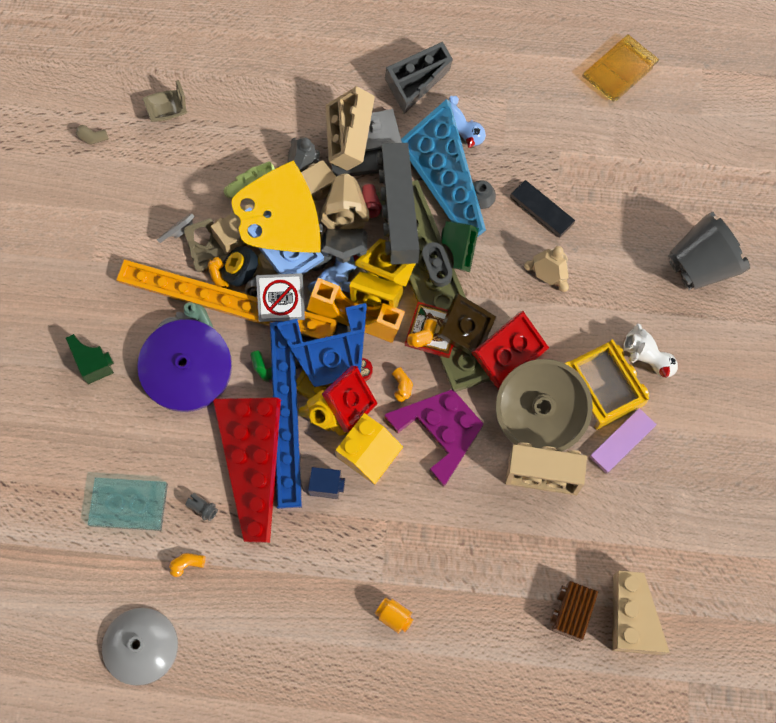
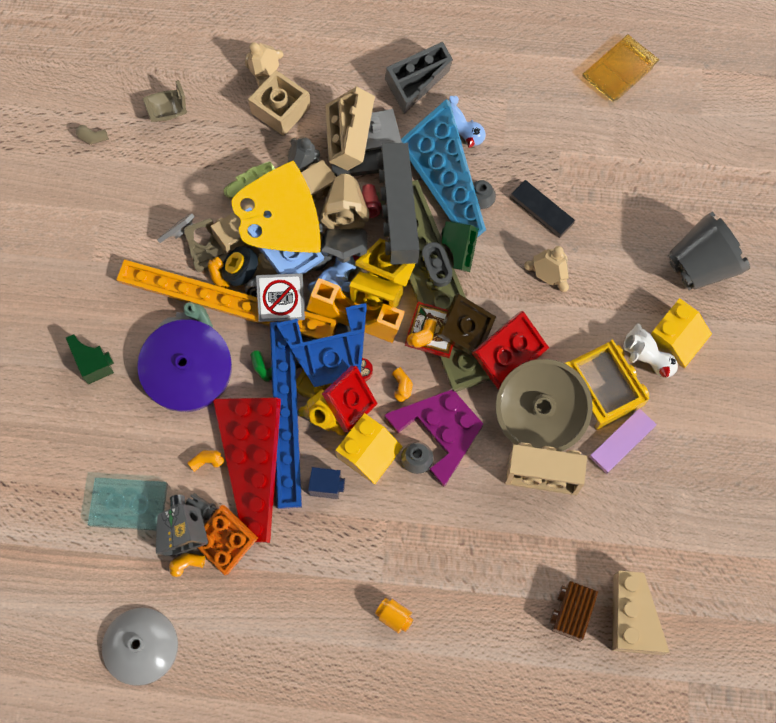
(179, 528): none -> dark grey torso
(206, 456): none -> light orange arm
(226, 540): none -> orange tile
(262, 61): none -> tan rock
(279, 102): none -> tan brick
(415, 463): none -> dark grey cone
(681, 332): none -> yellow slope

